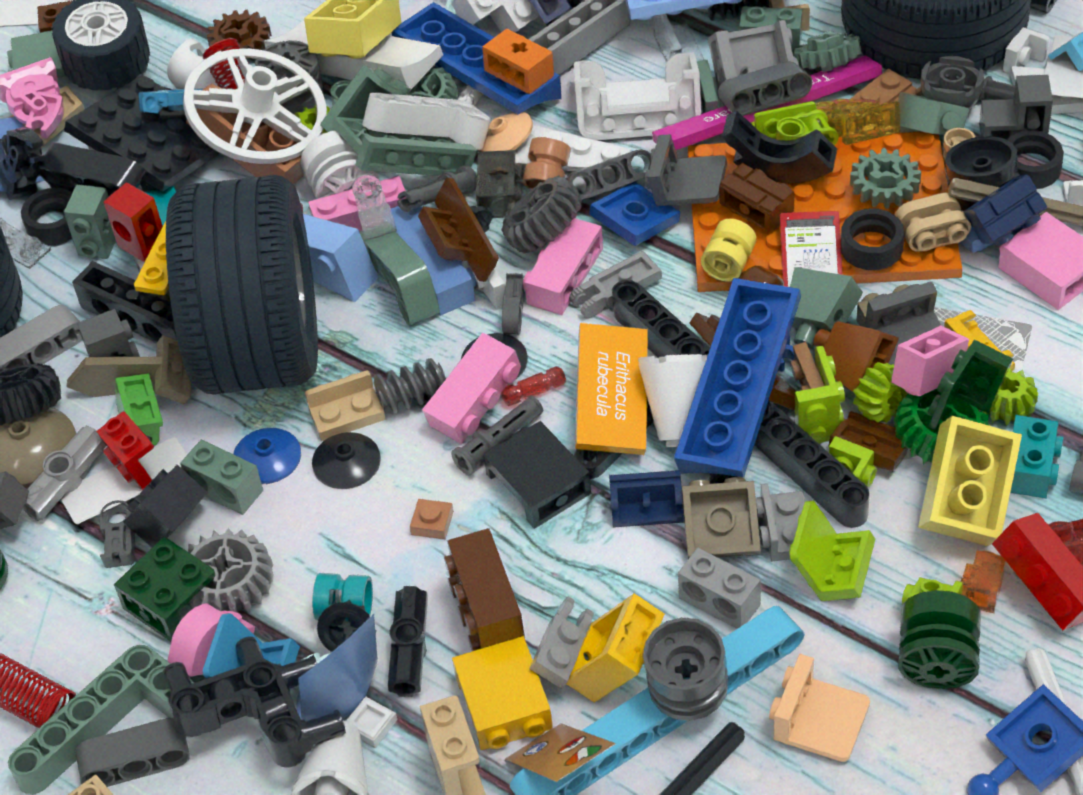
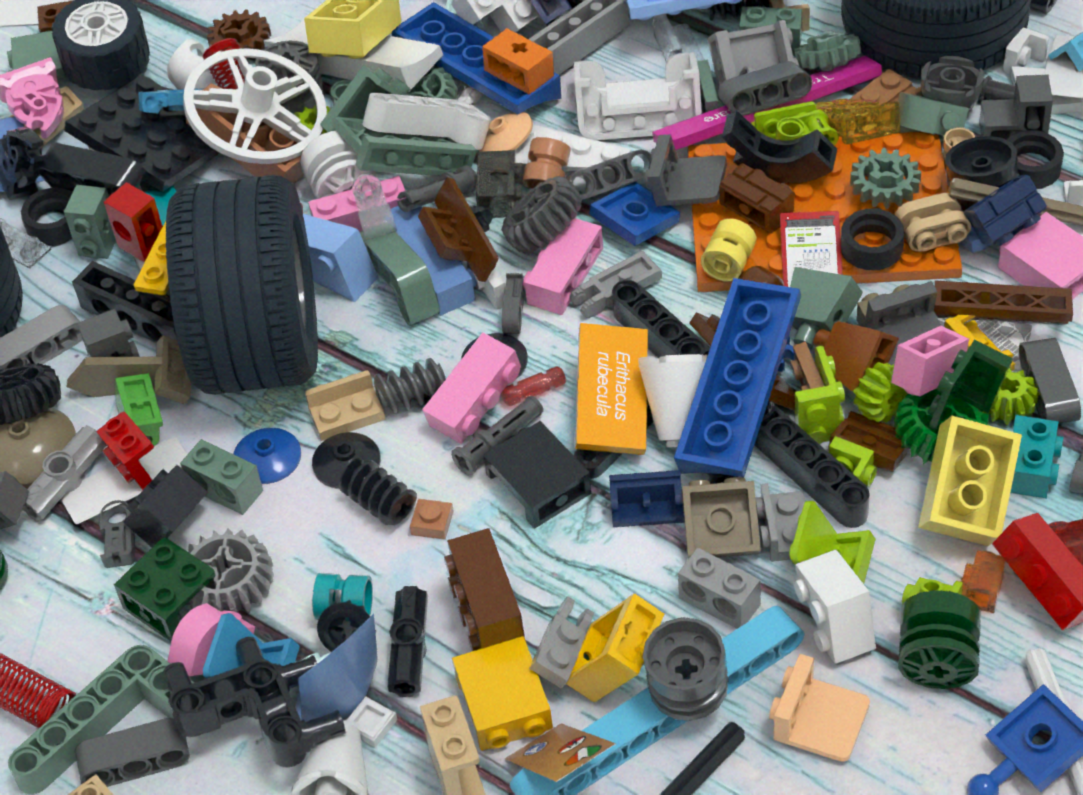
(377, 491): none -> black piece
(838, 606): none -> white brick
(1004, 302): none -> reddish brown fence
(1053, 381): none -> dark grey beam

